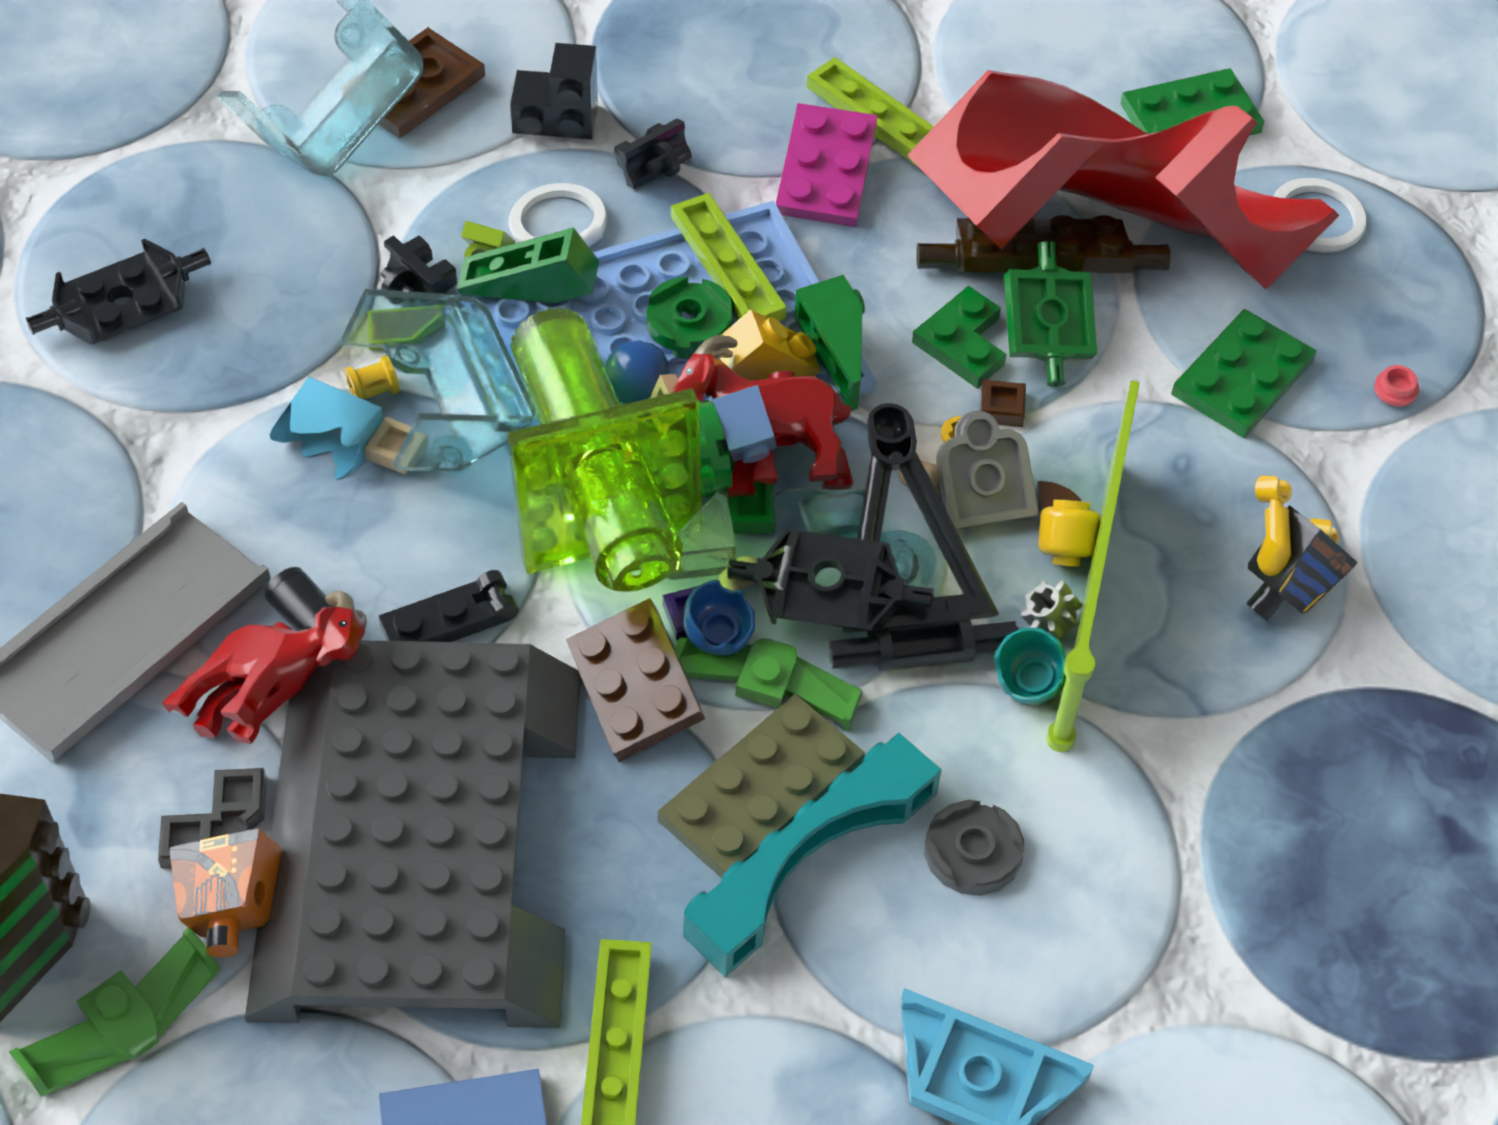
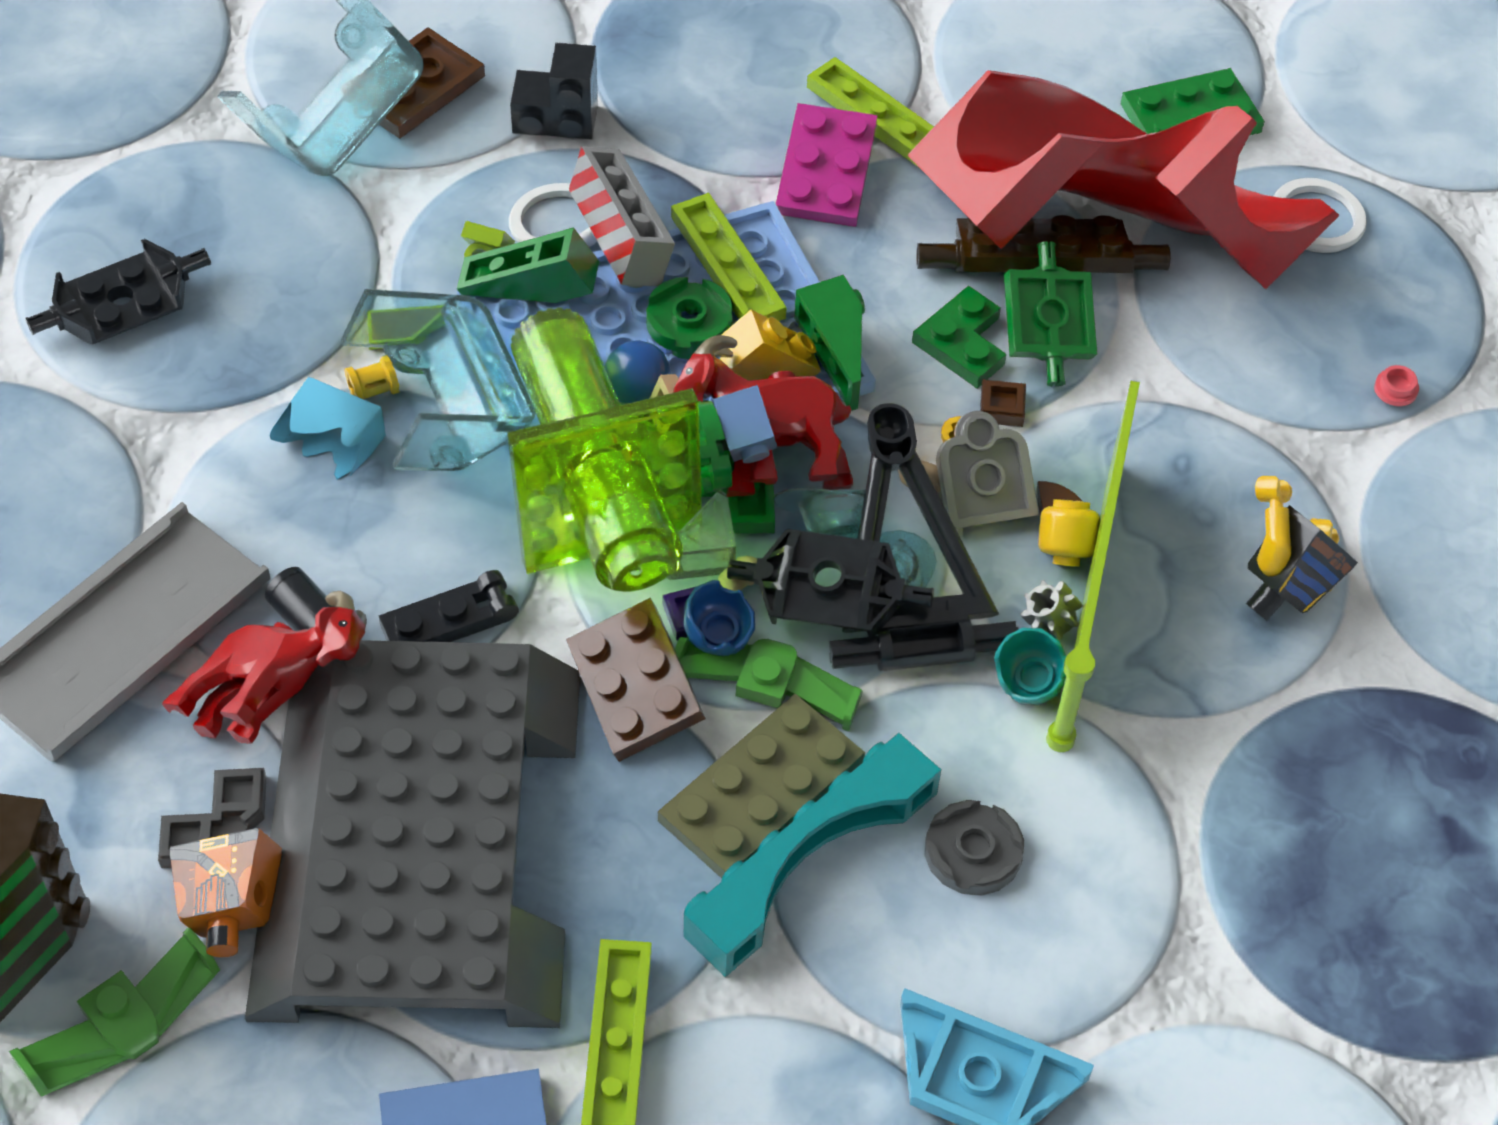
(386, 443): tan plate -> none
(409, 271): black hips -> none
(621, 217): none -> light grey brick
(653, 154): black hips -> none
(1243, 373): green plate -> none

